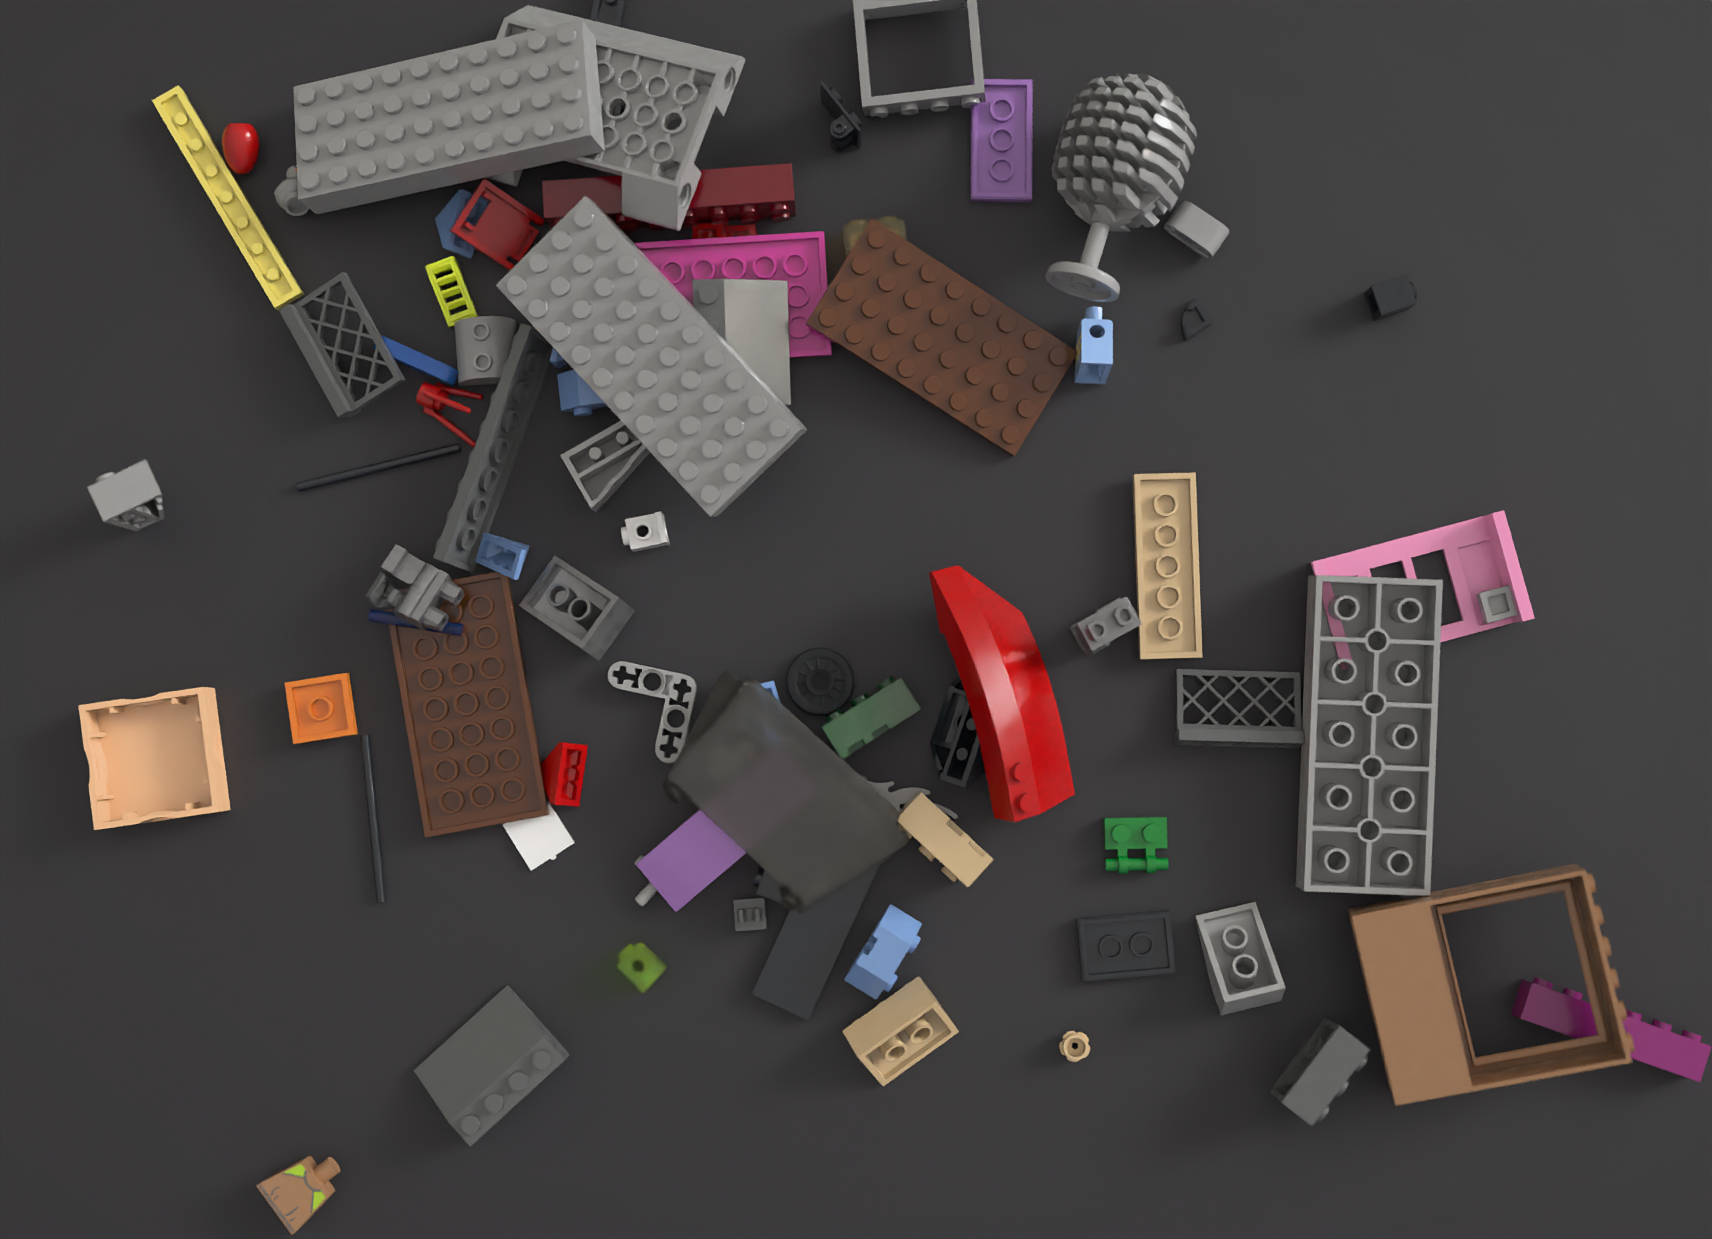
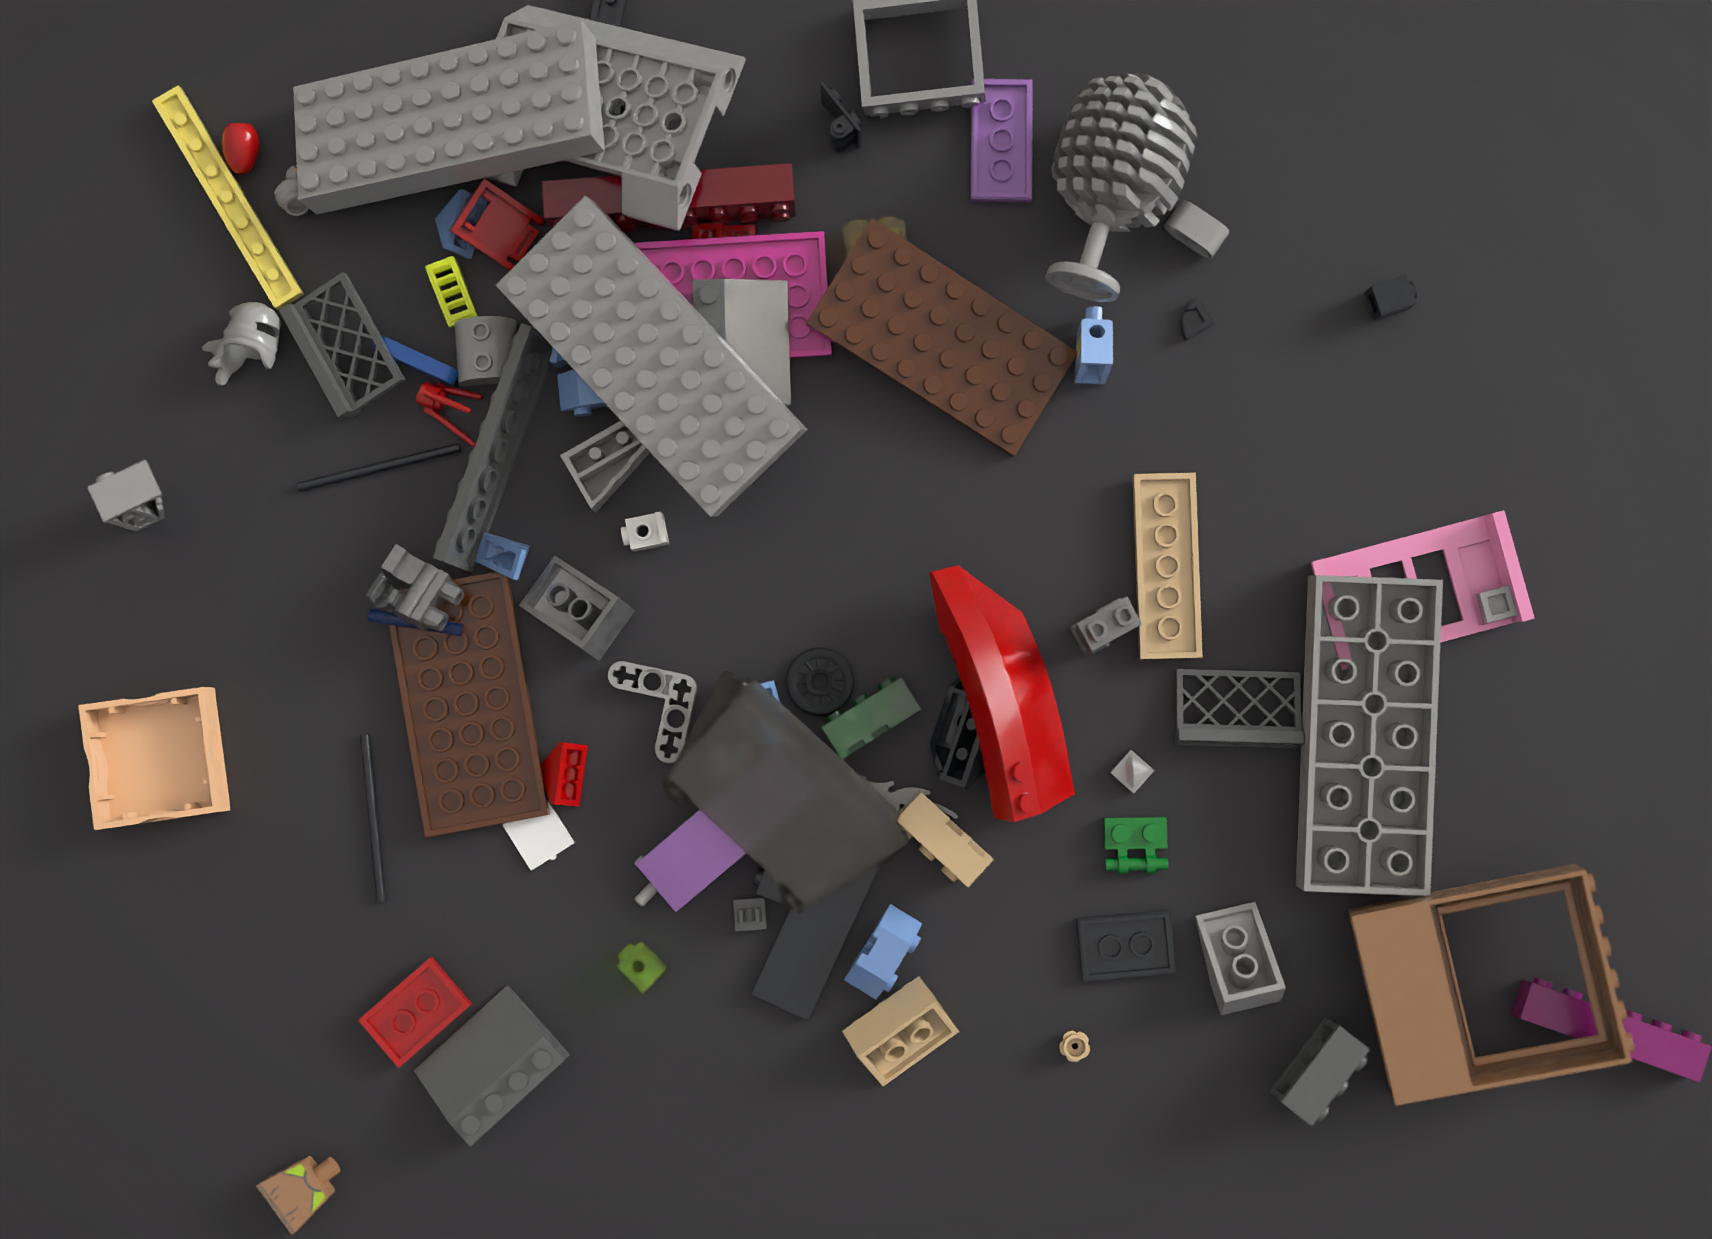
(250, 334): none -> light grey piece
(321, 708): orange plate -> none
(415, 1012): none -> red plate
(1131, 771): none -> light grey tile

